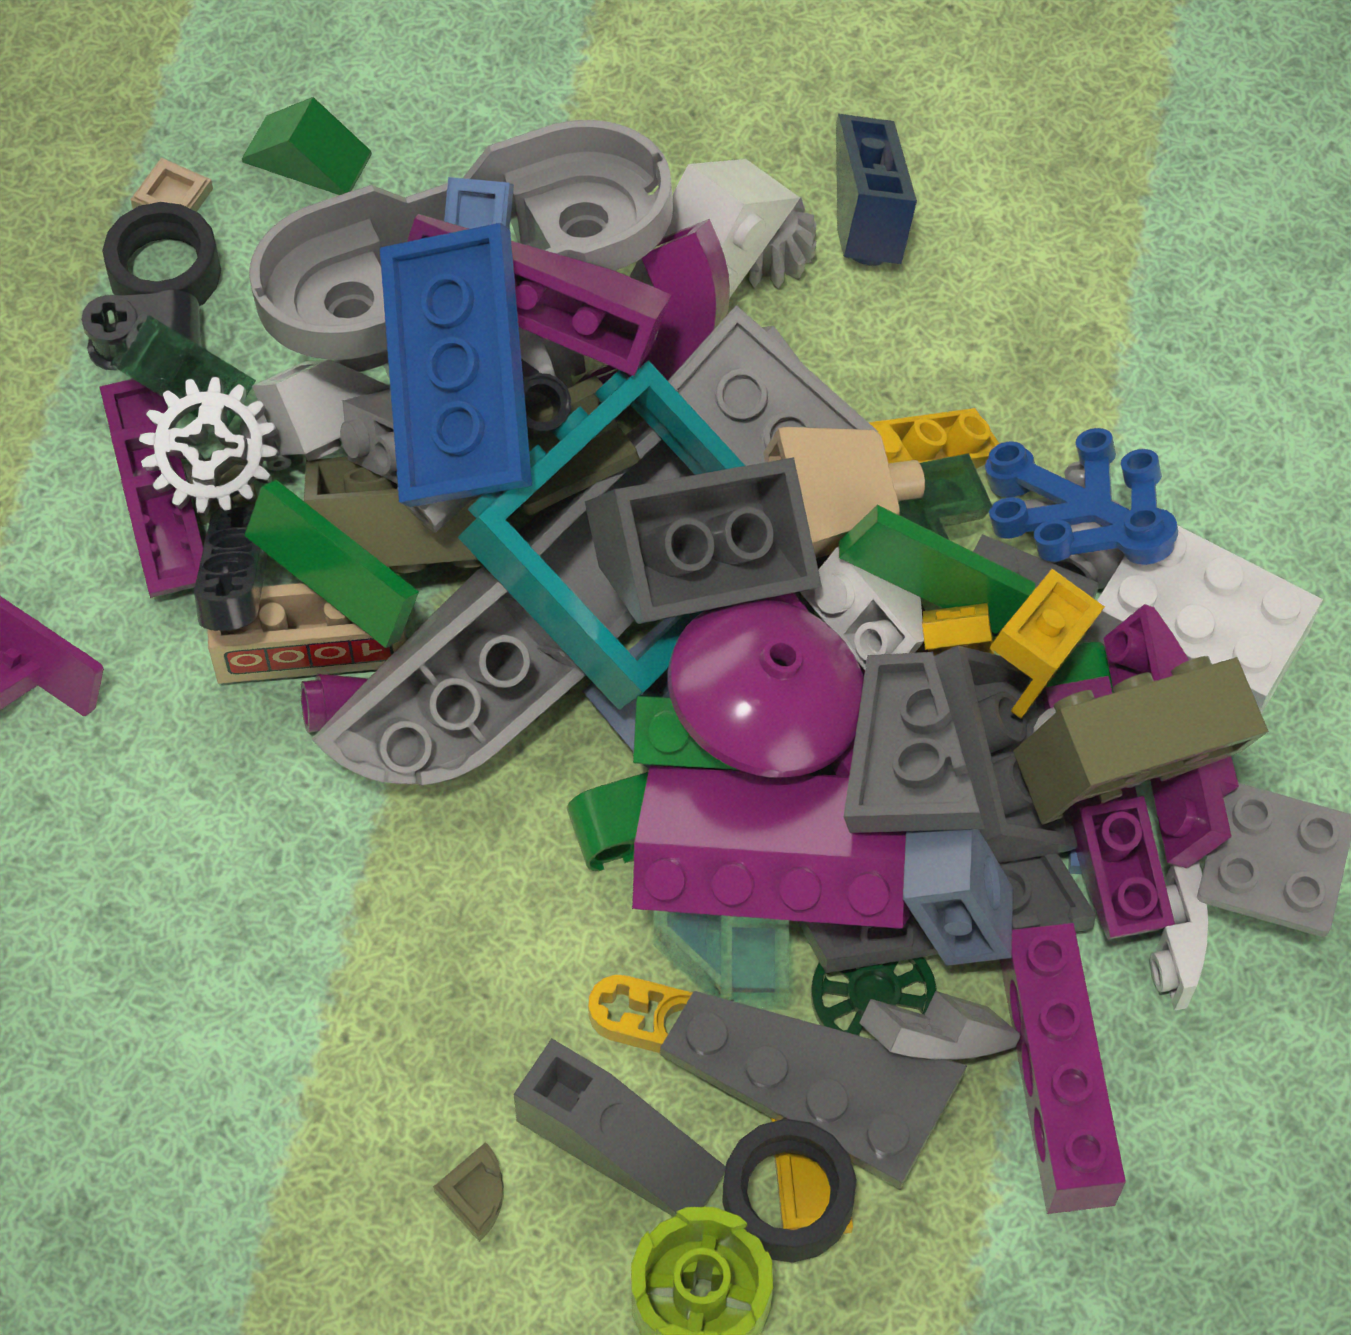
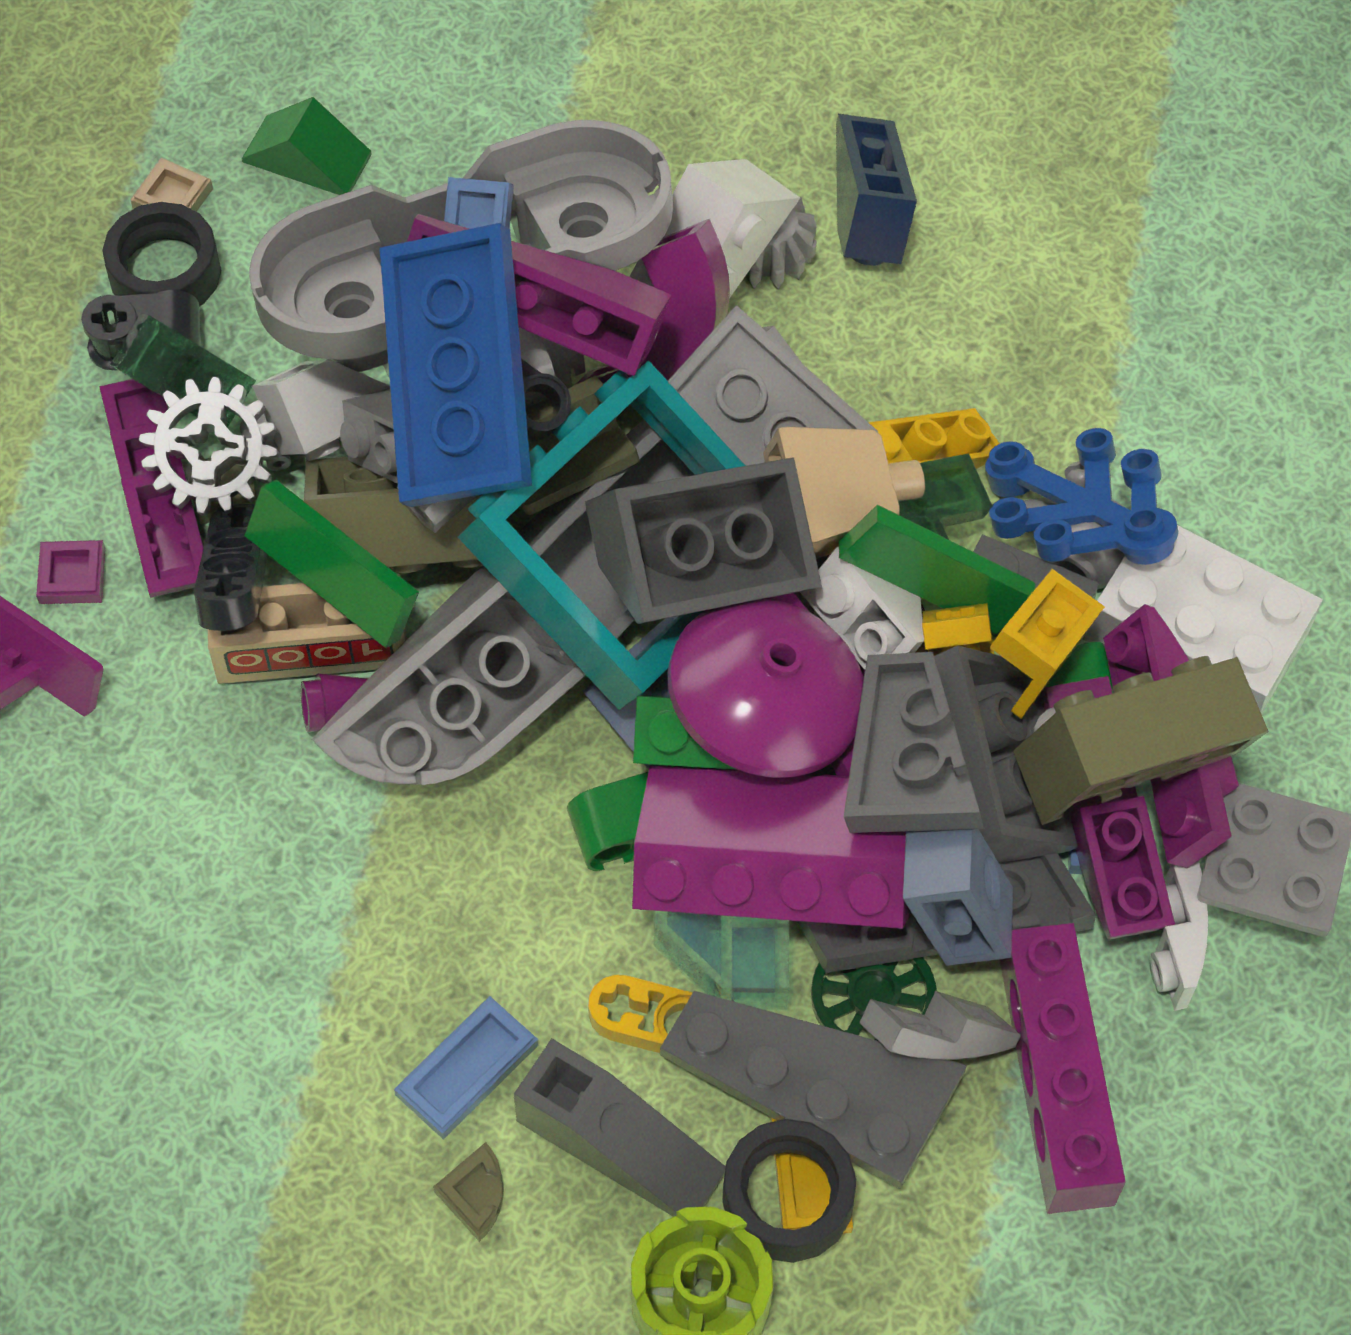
(70, 572): none -> magenta tile
(466, 1067): none -> medium blue tile

